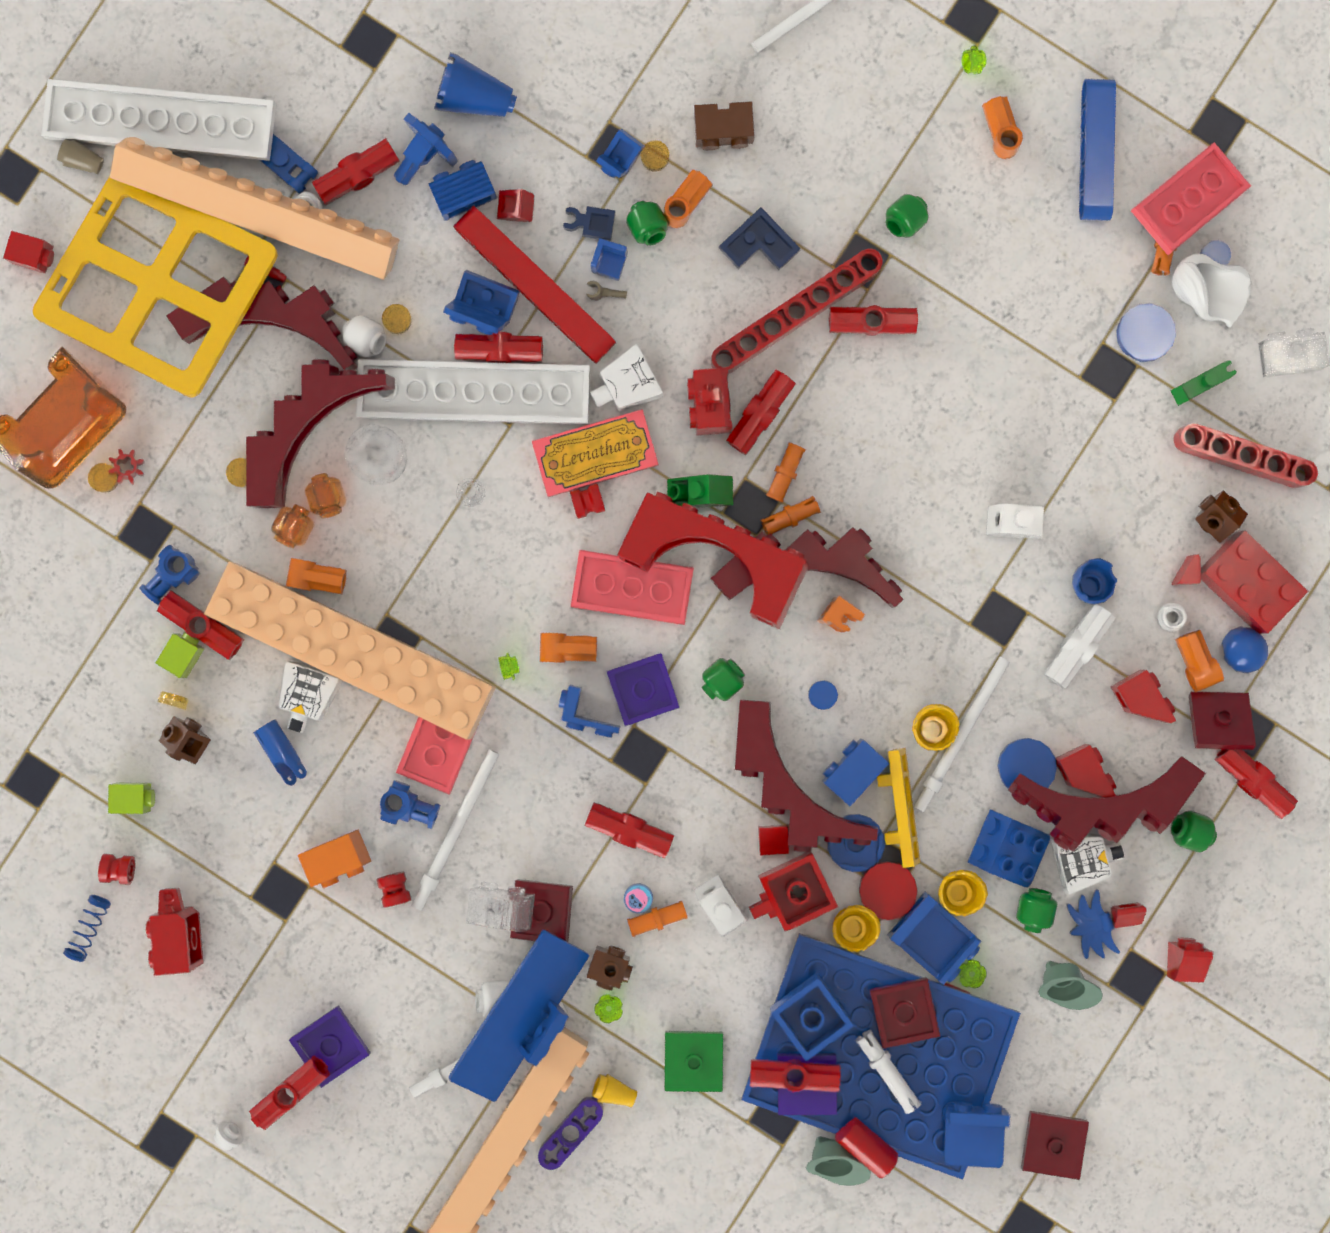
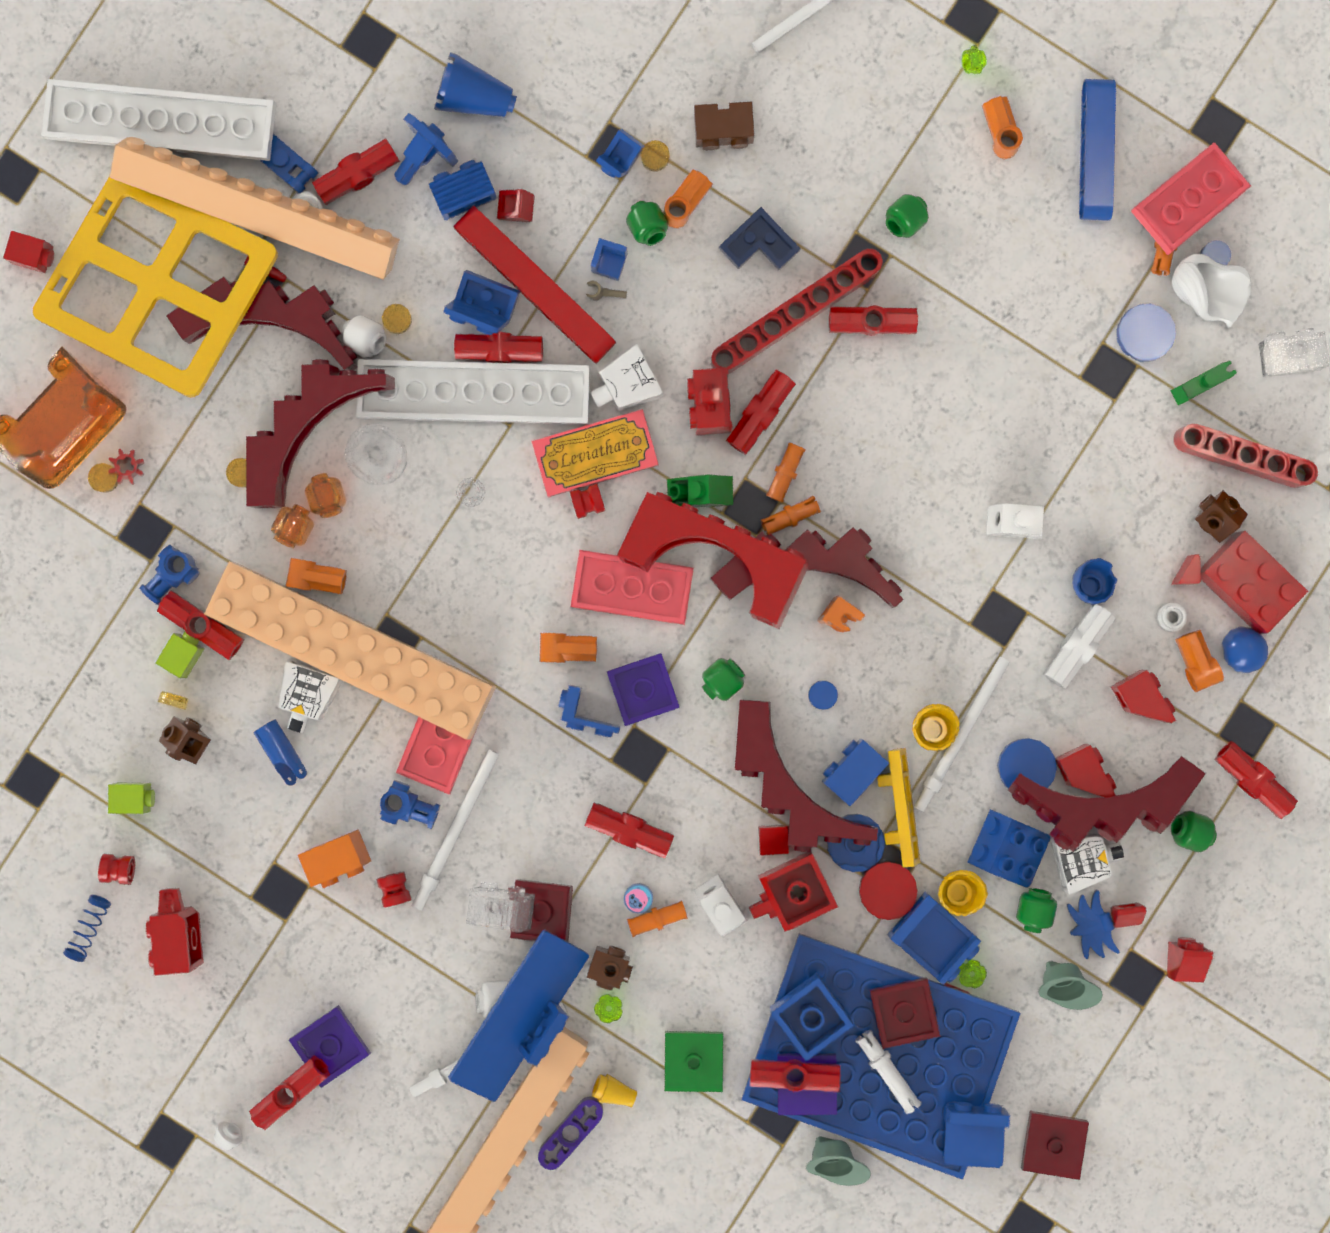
(79, 157): dark tan cone -> none
(508, 666): clear neon green plate -> none
(595, 223): dark blue plate -> none
(856, 928): yellow hair -> none
(867, 1147): red brick -> none
(1221, 720): dark red plate -> none

